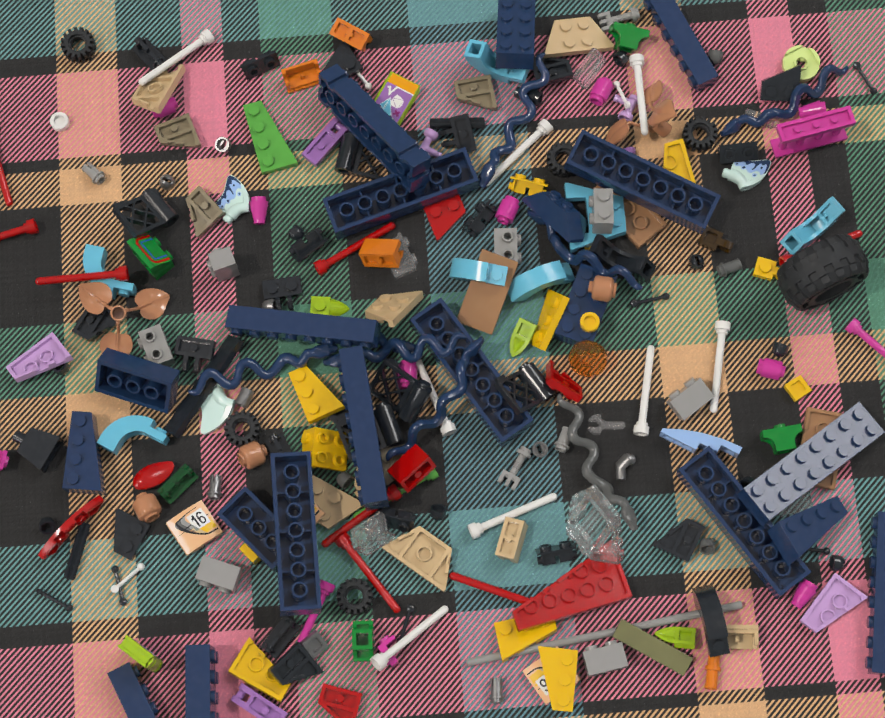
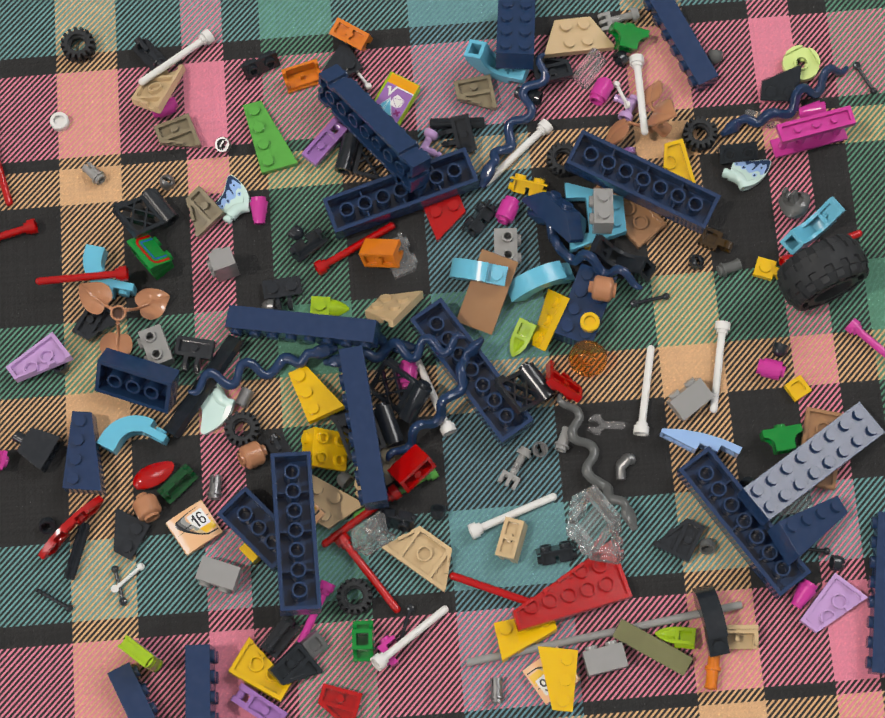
(794, 204): none -> dark grey piece

